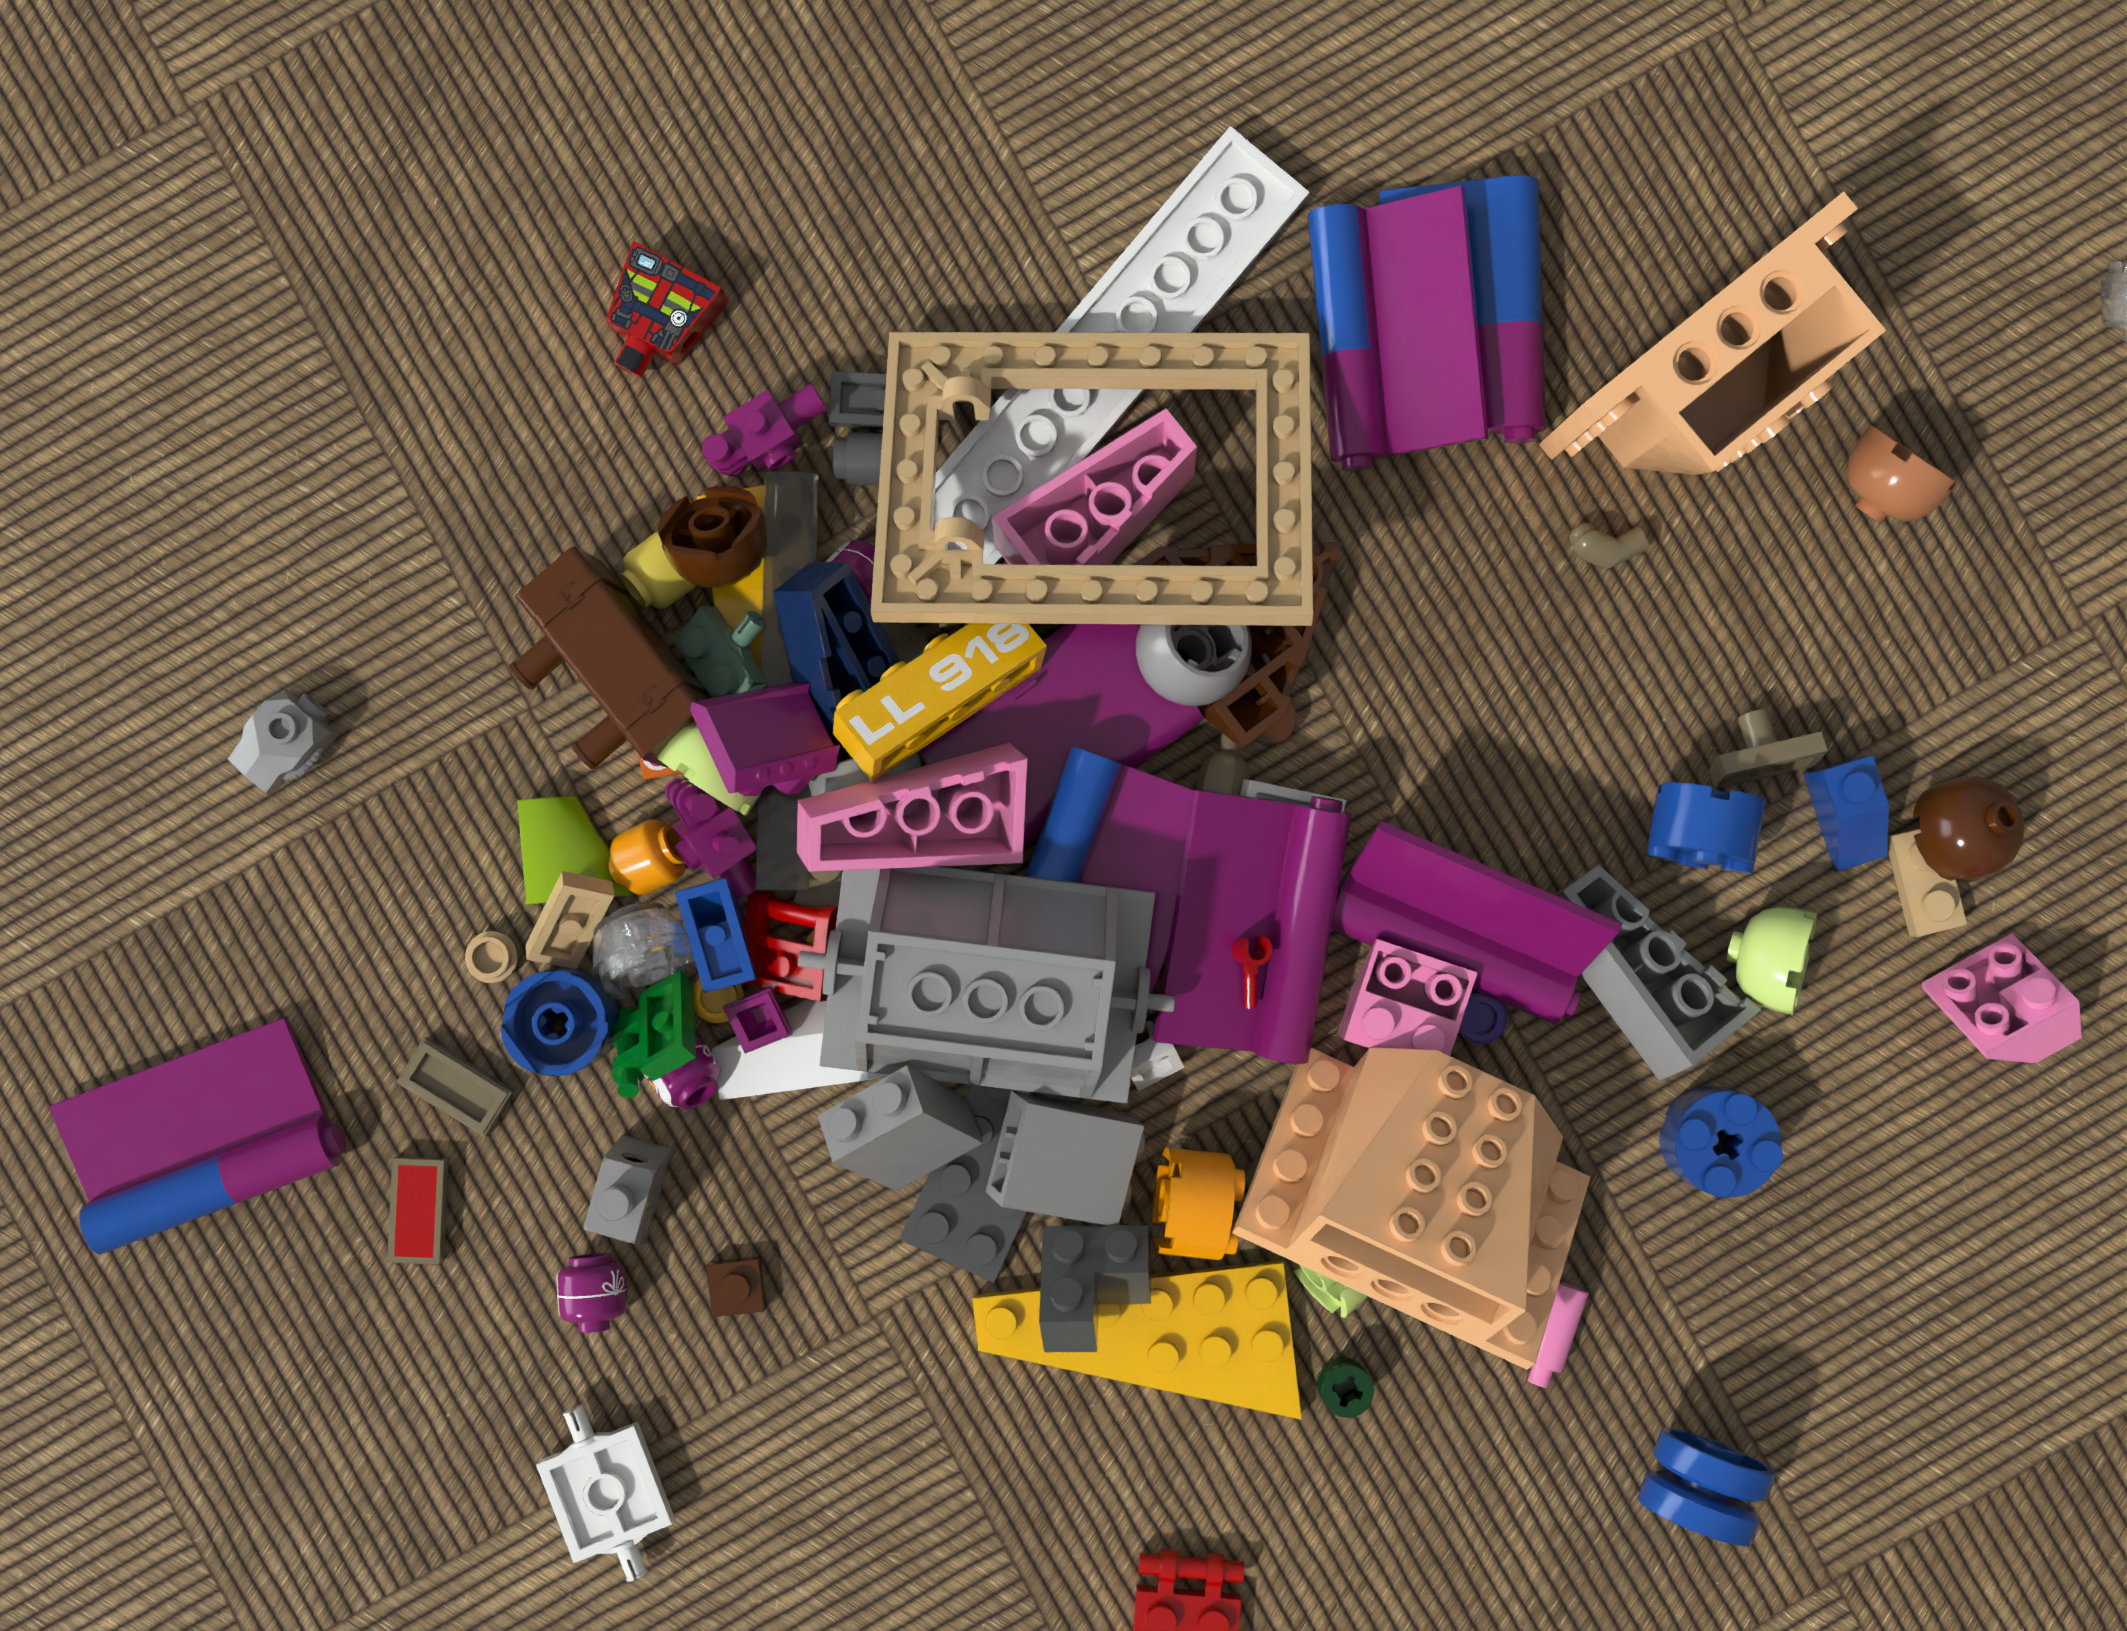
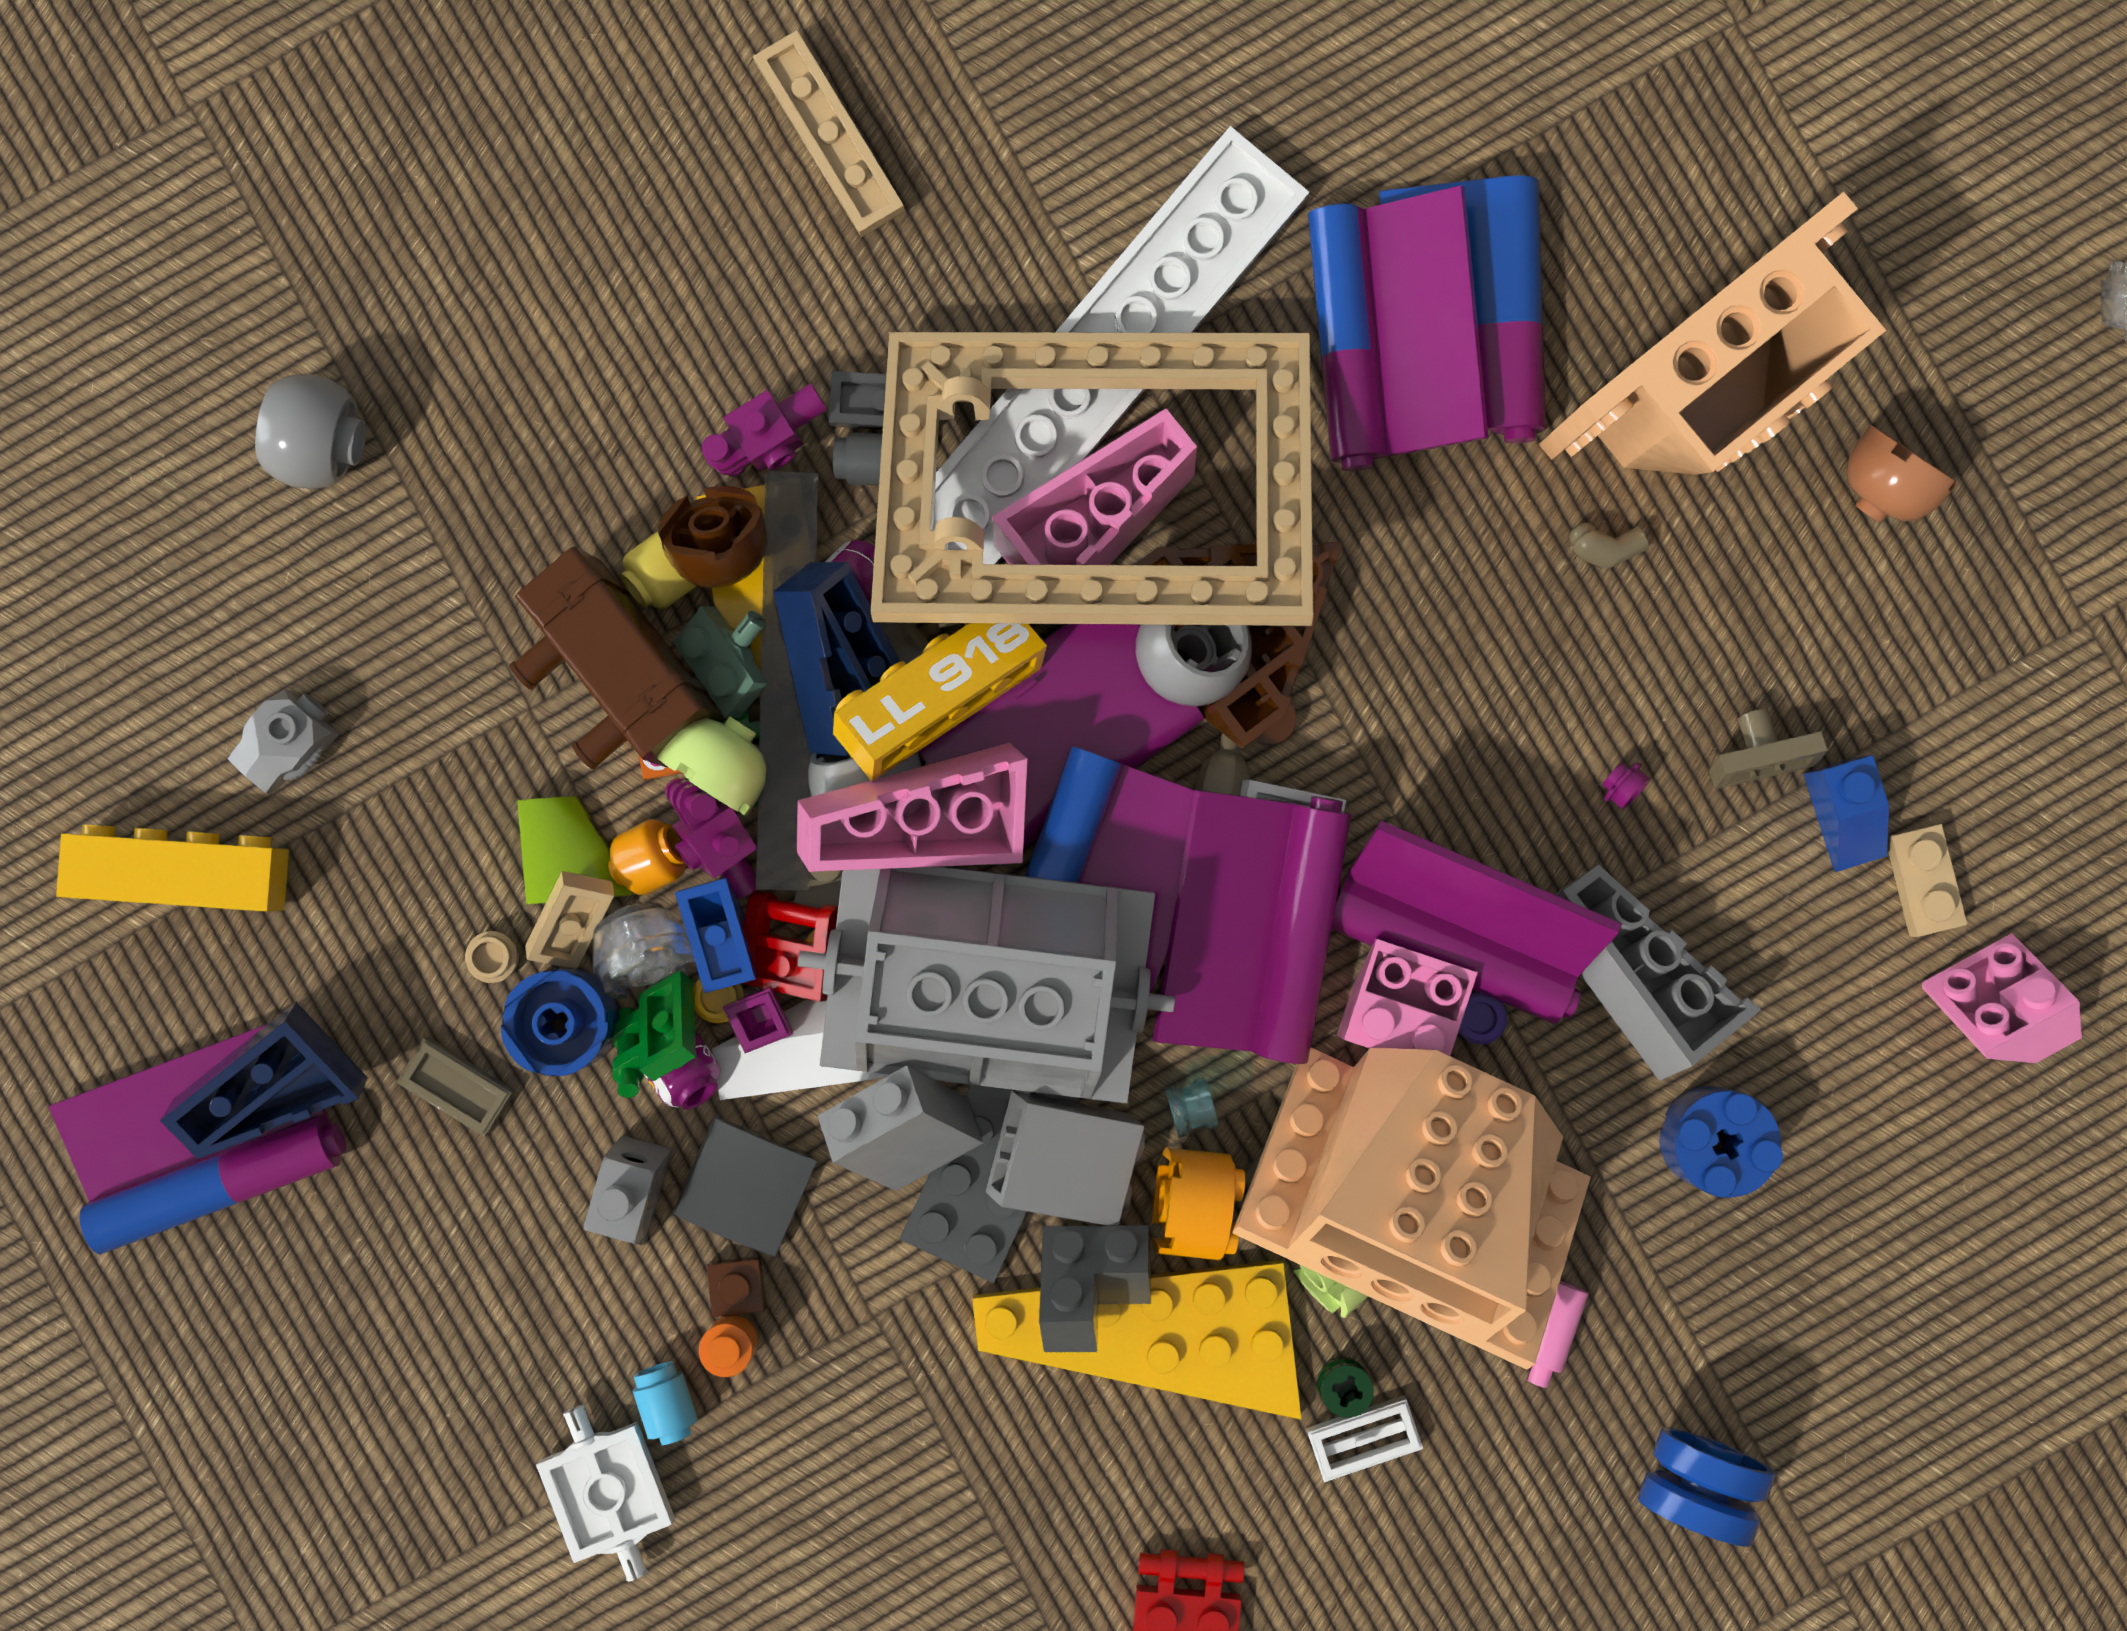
(172, 872): none -> yellow brick
(264, 1083): none -> dark blue wedge
(308, 431): none -> light grey wheel
(418, 1210): tile -> none
(591, 1291): magenta head -> none
(660, 309): torso -> none
(664, 1403): none -> medium azure brick
(728, 1346): none -> orange brick
(744, 1186): none -> dark grey slope
(766, 738): magenta slope -> none
(829, 133): none -> tan plate
(1153, 1060): white tile -> none
(1191, 1107): none -> clear light blue wheel
(1251, 965): red hand -> none
(1369, 1458): none -> white tile
(1625, 784): none -> magenta plate
(1705, 827): blue brick -> none
(1773, 956): yellowish green cylinder -> none
(1968, 828): reddish brown cylinder -> none

